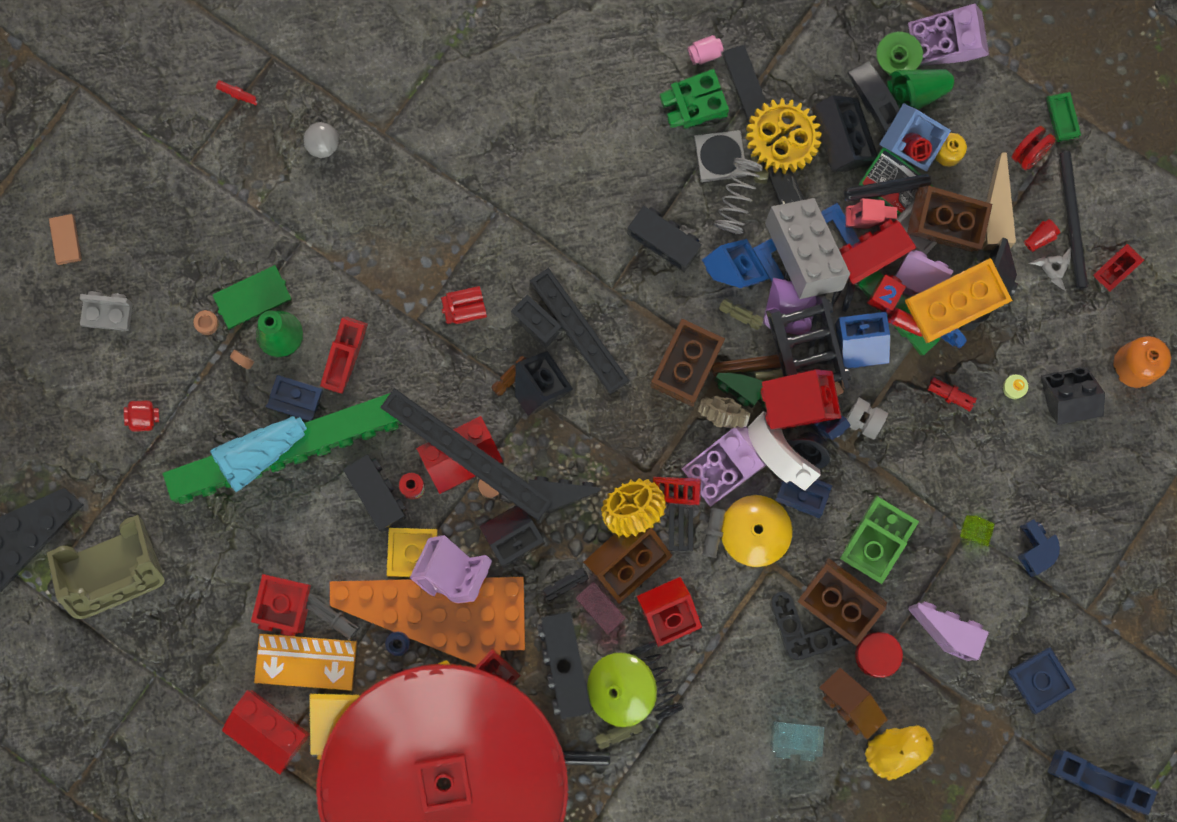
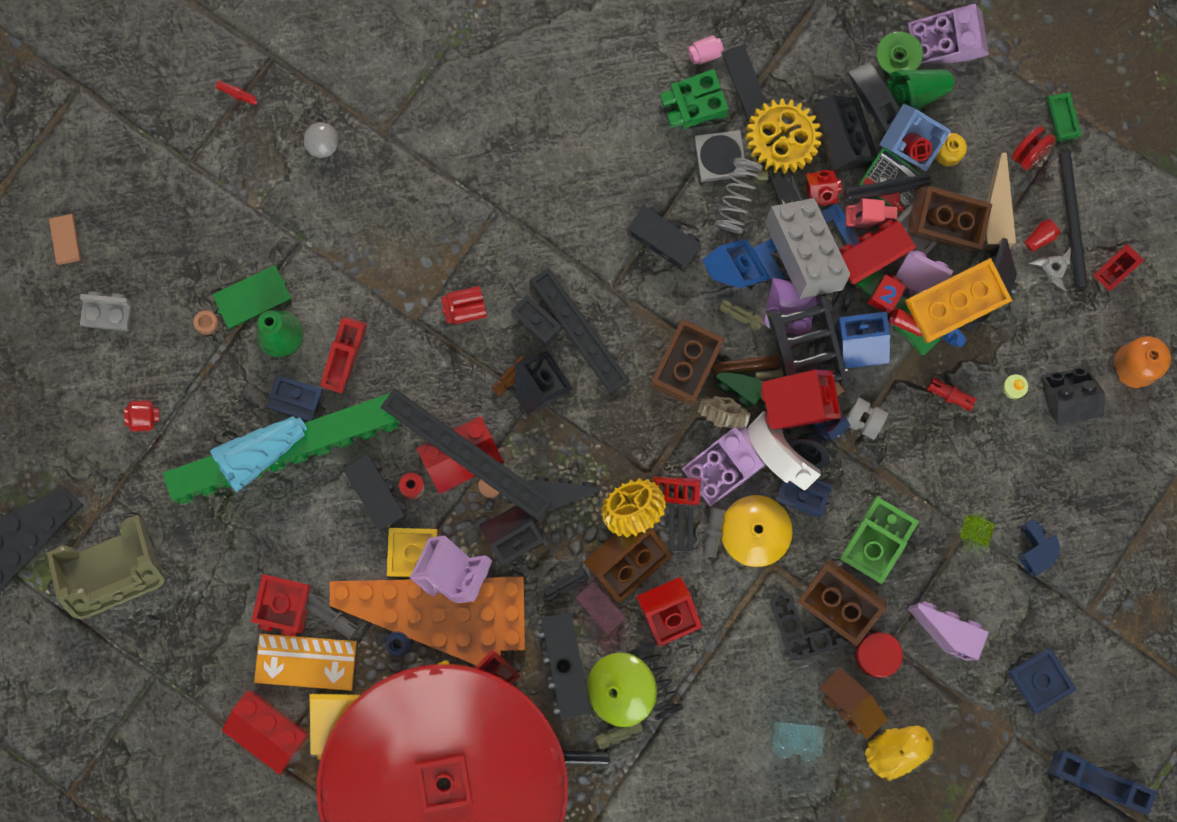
(241, 359): nougat tile -> none
(823, 187): none -> red brick

